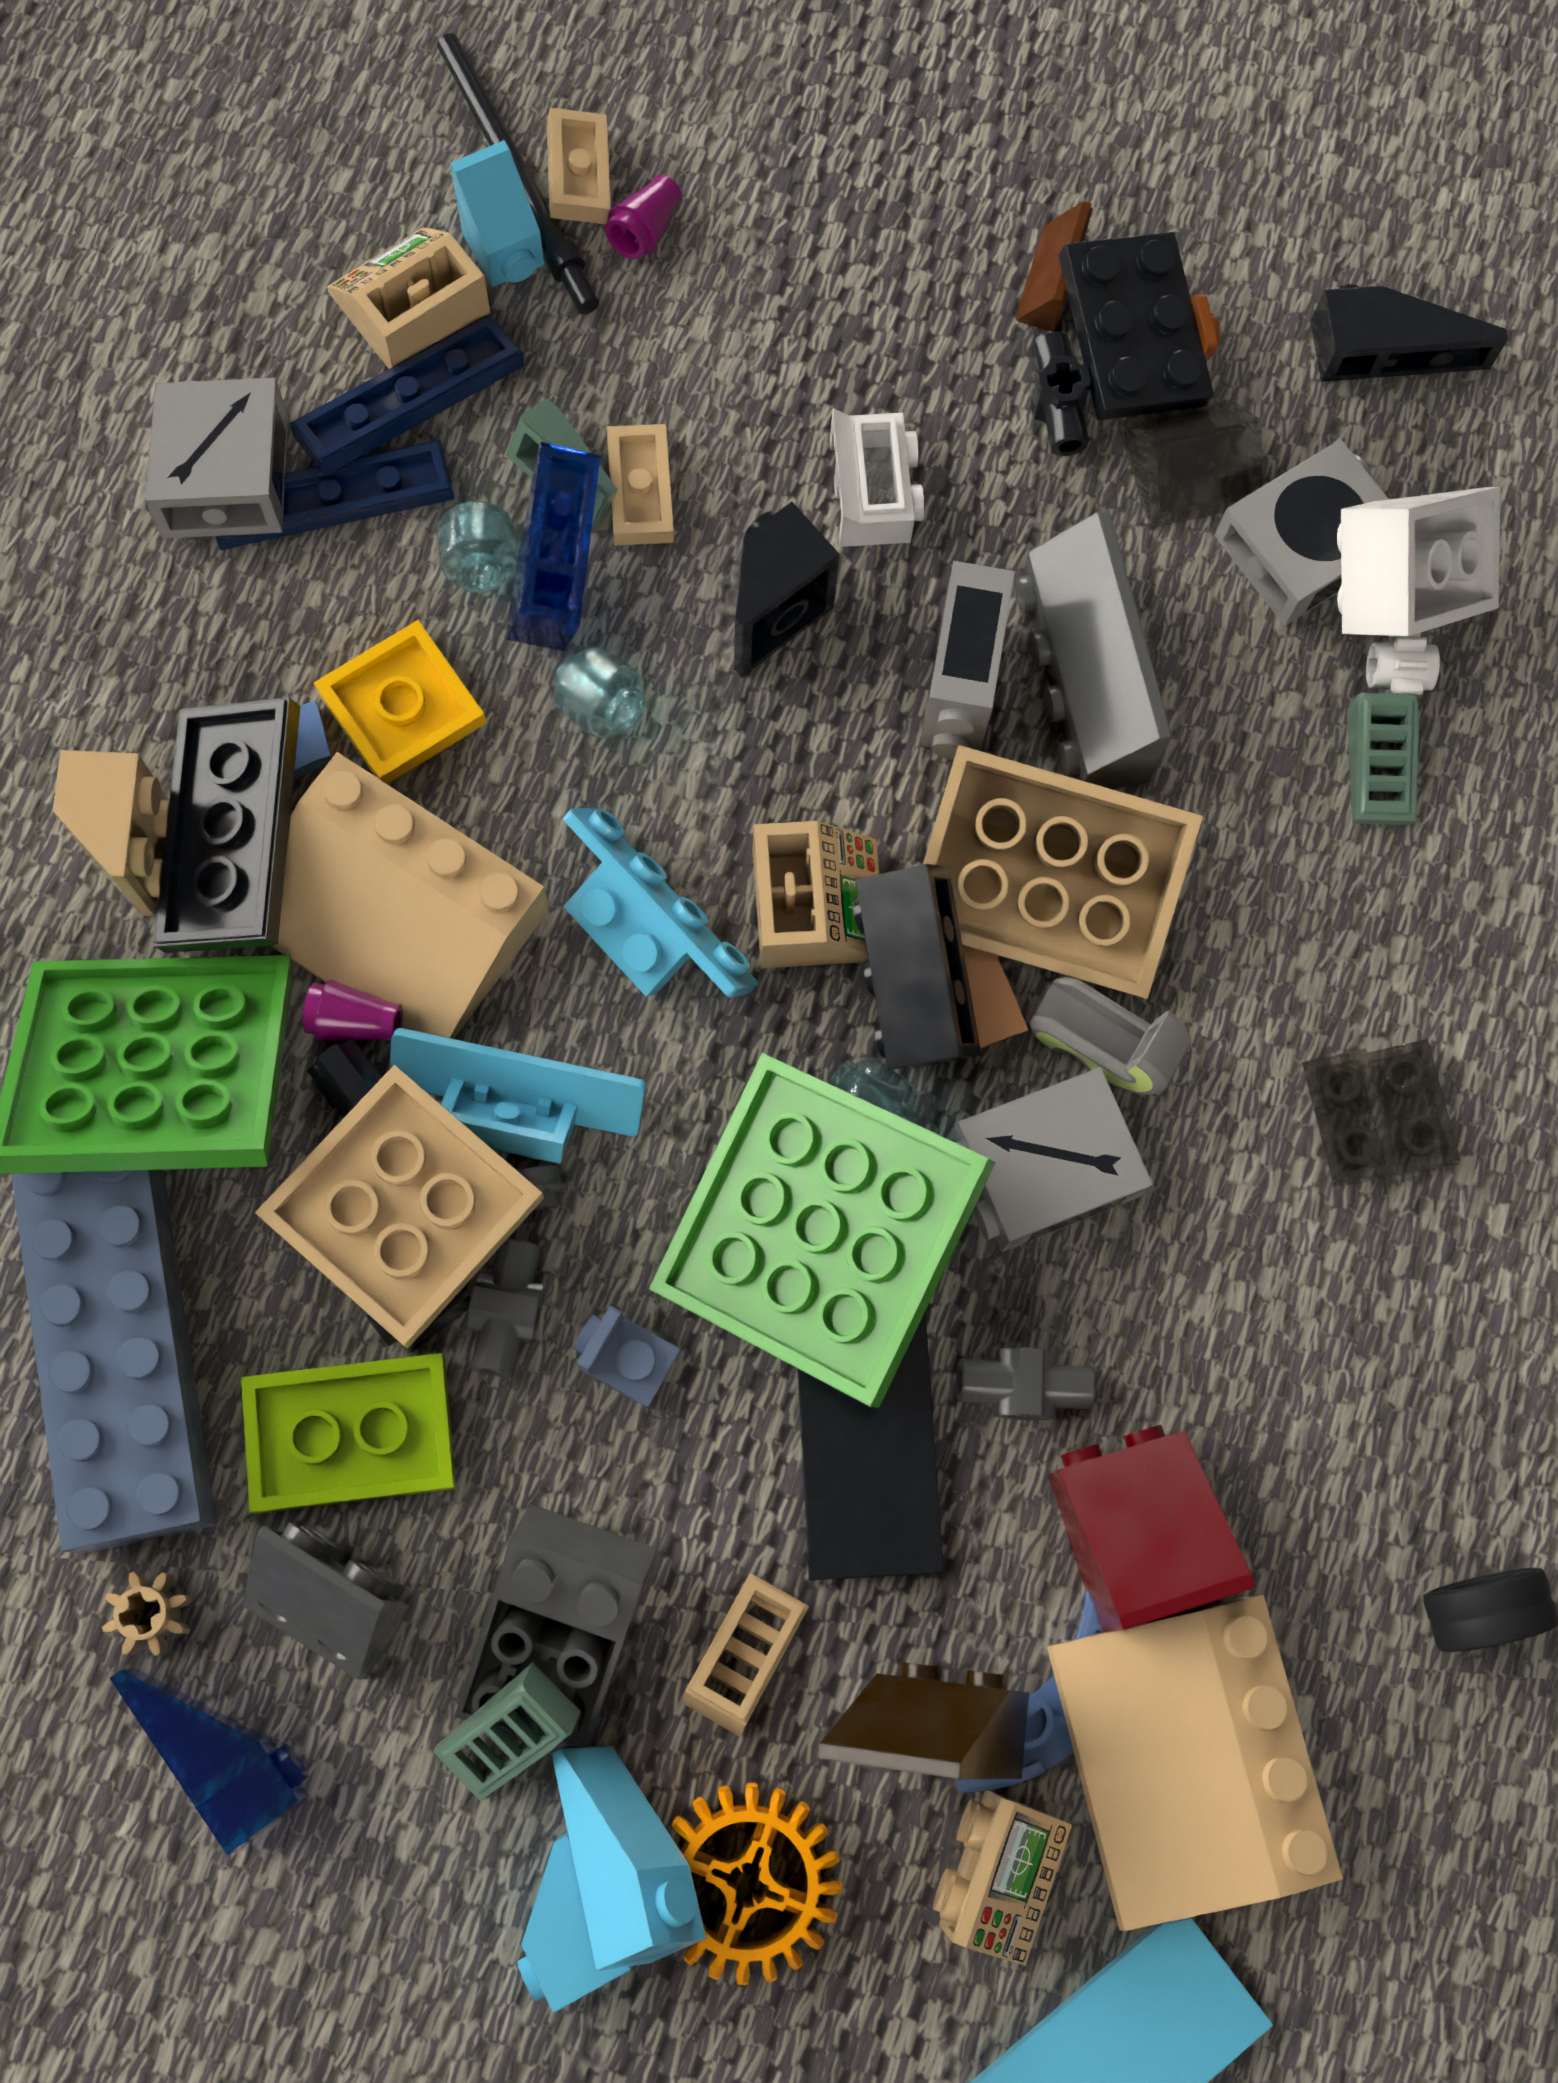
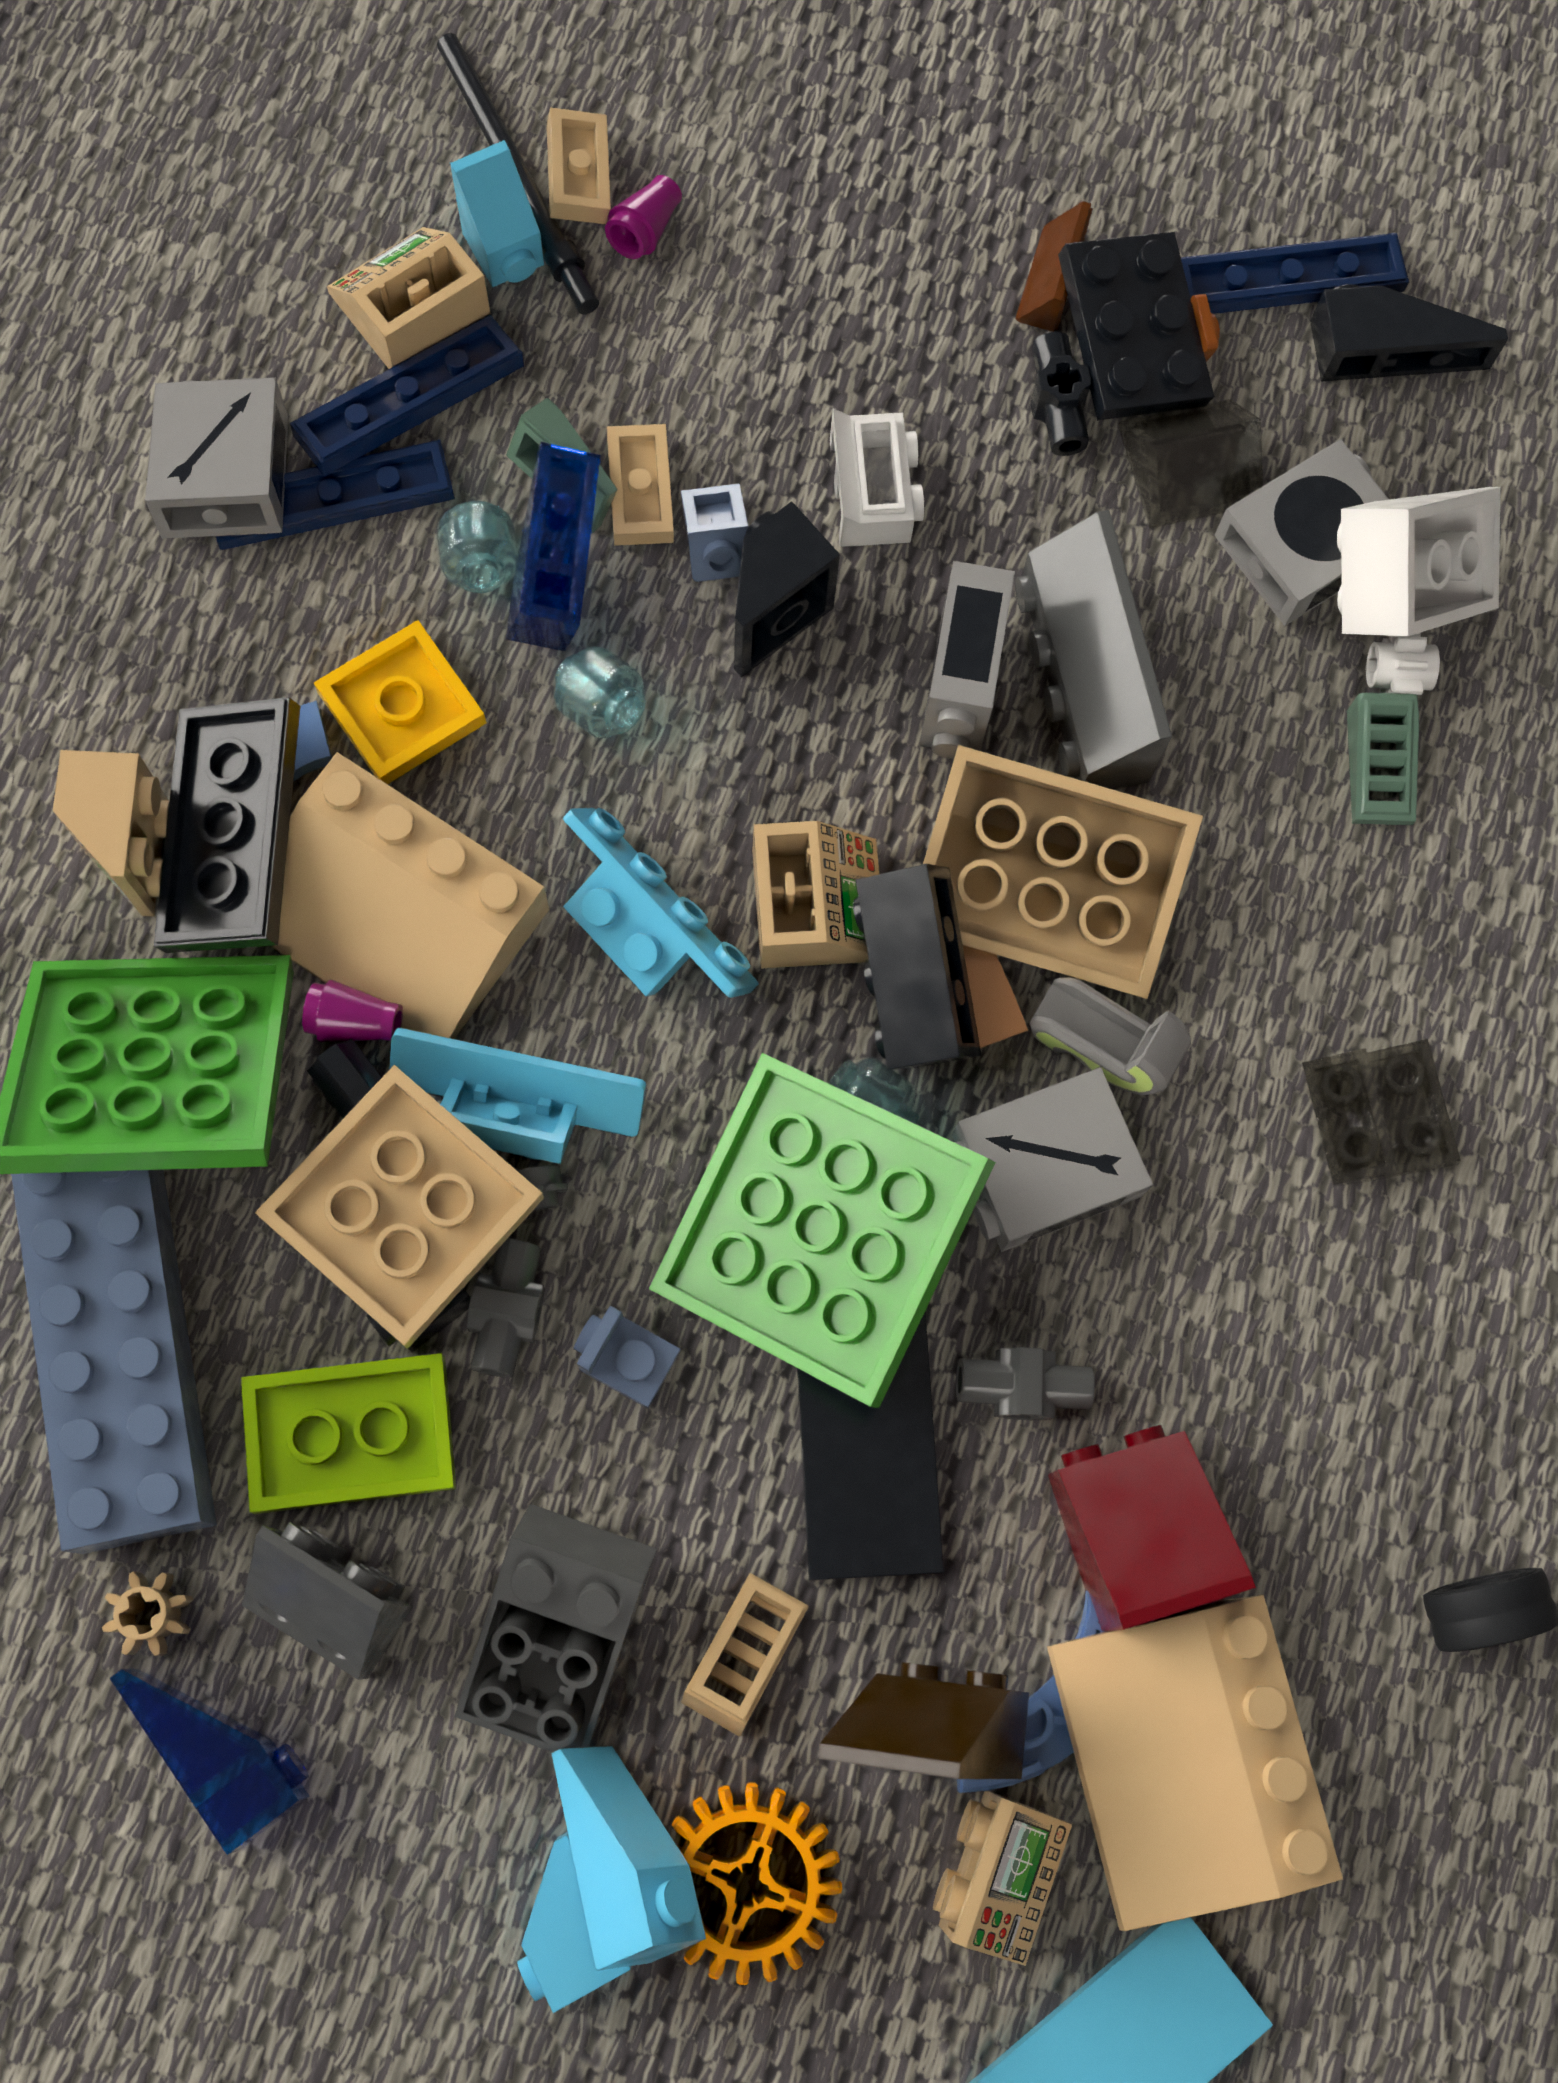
(540, 1701): sand green slope -> none
(714, 530): none -> sand blue bracket
(1294, 272): none -> dark blue tile

